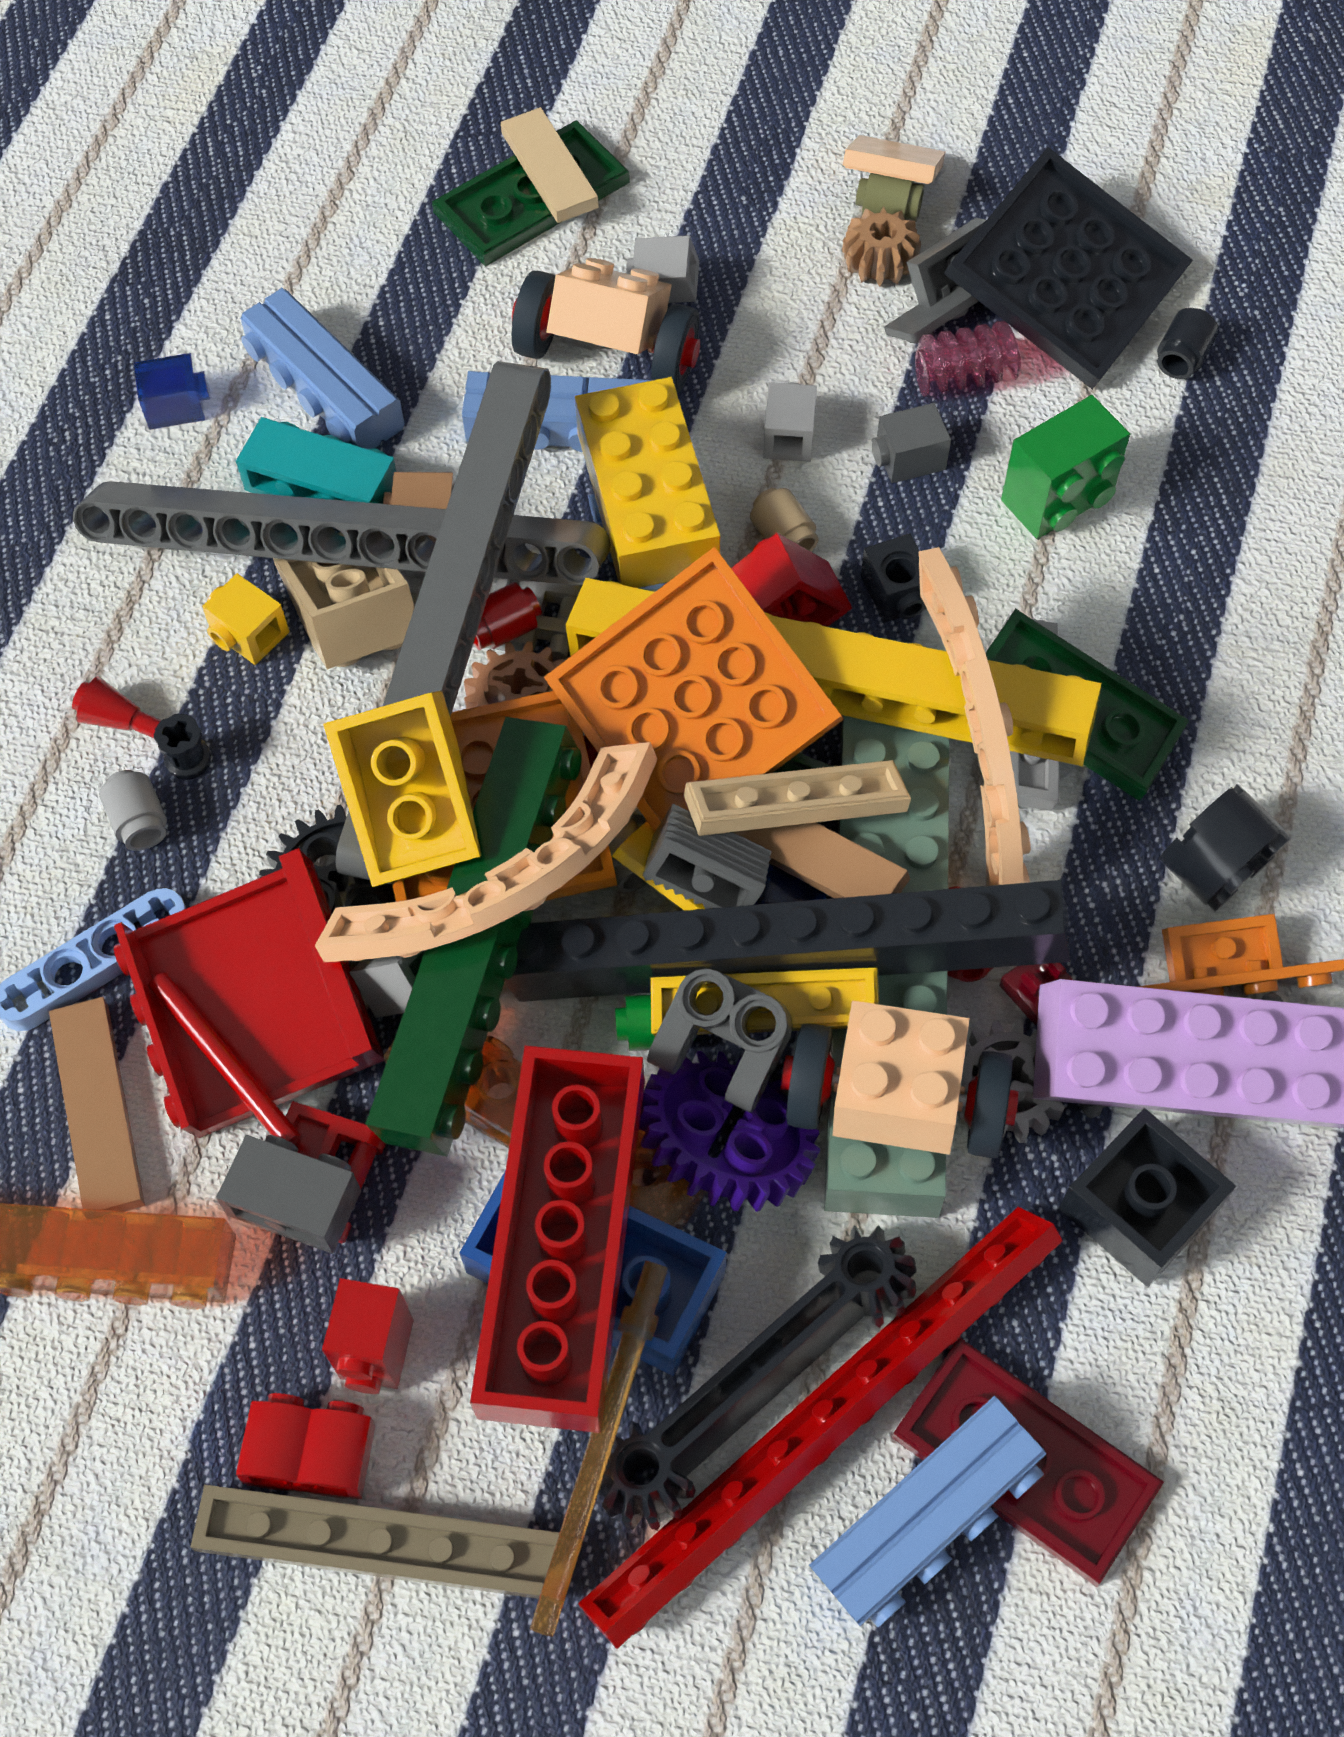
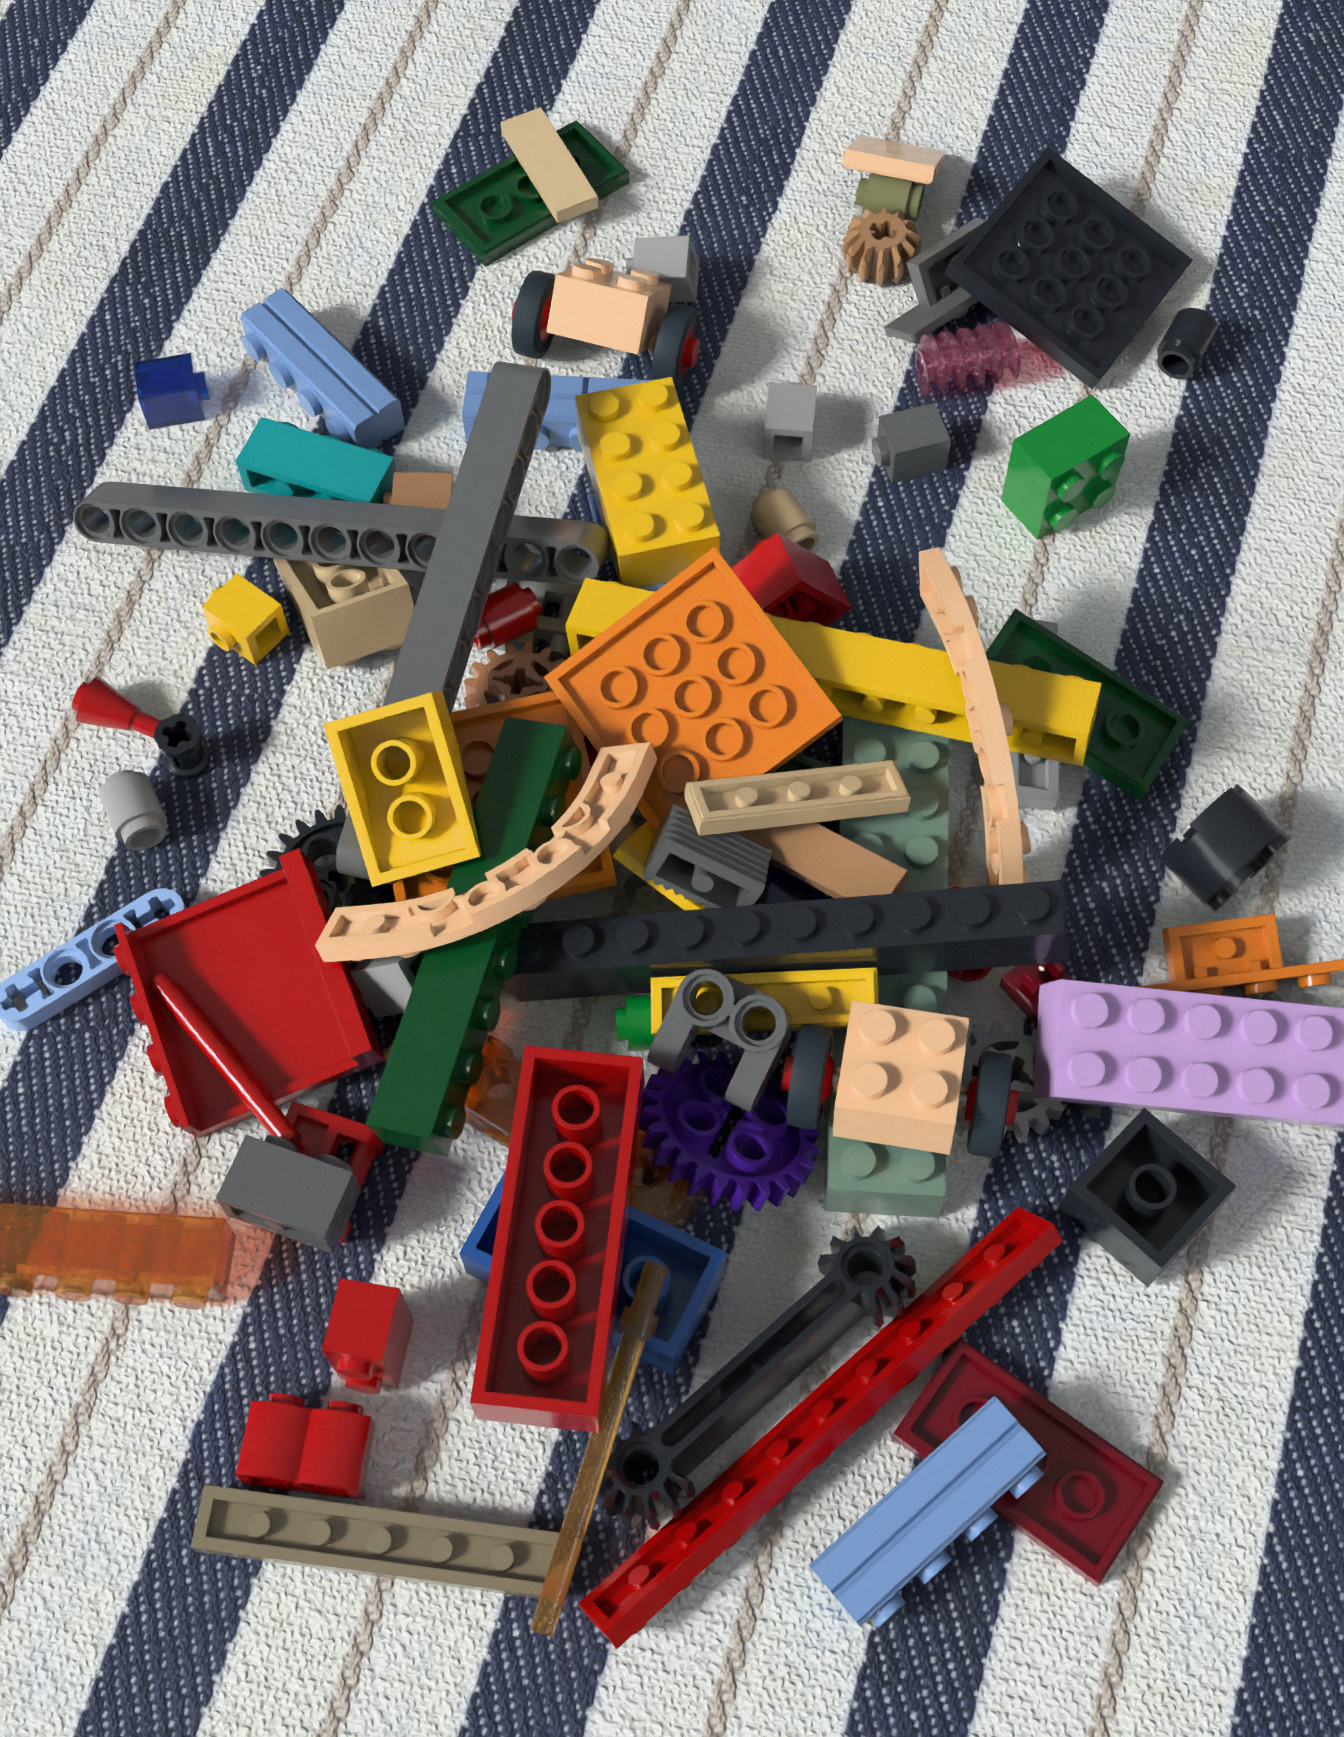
(96, 1107): medium nougat tile -> none
(890, 562): black brick -> none

